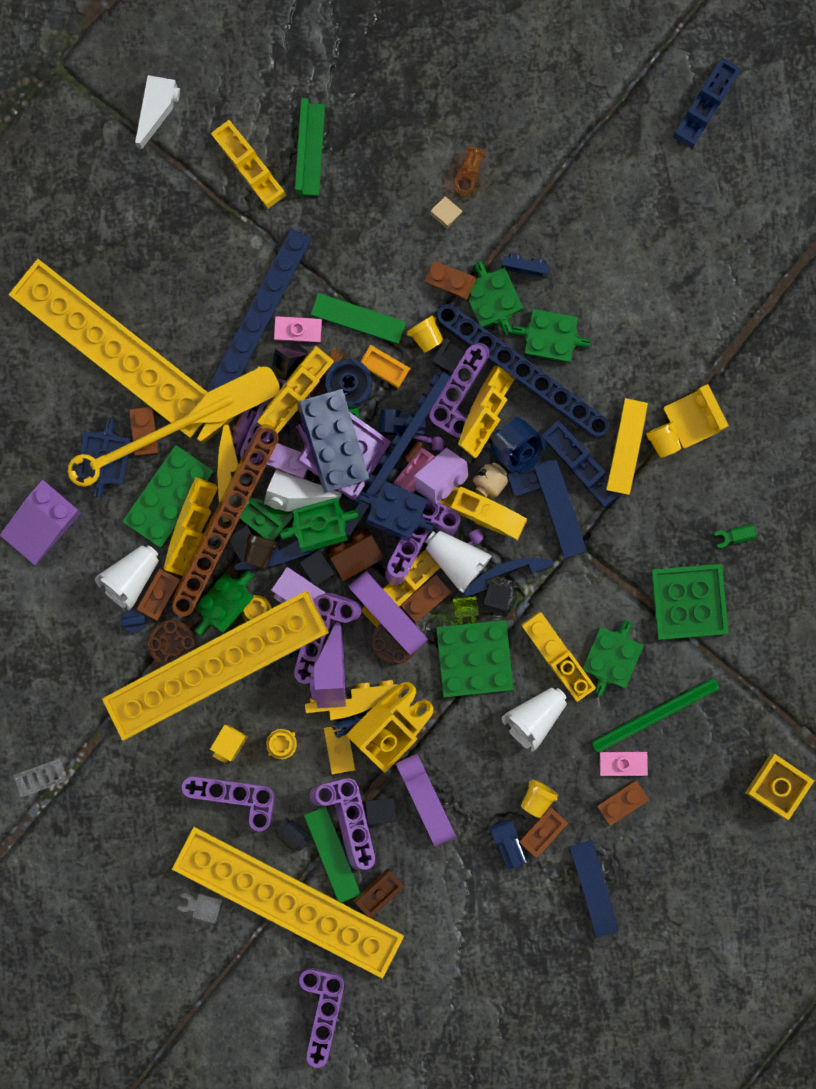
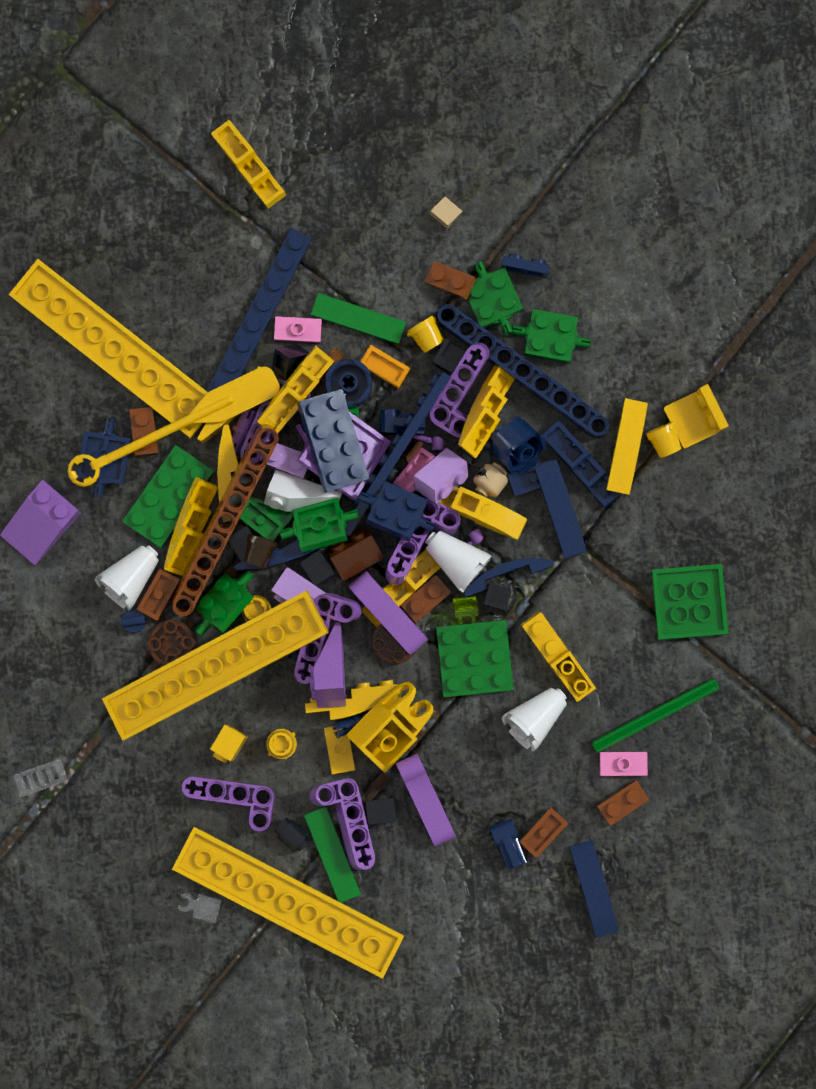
(156, 106): white slope -> none
(309, 149): green fence -> none
(321, 1018): medium lavender beam -> none
(379, 893): reddish brown plate -> none
(468, 170): clear orange connector -> none
(538, 798): yellow piece -> none
(613, 657): green plate -> none
(707, 103): dark blue slope -> none
(736, 535): green bar -> none
(779, 786): yellow brick -> none

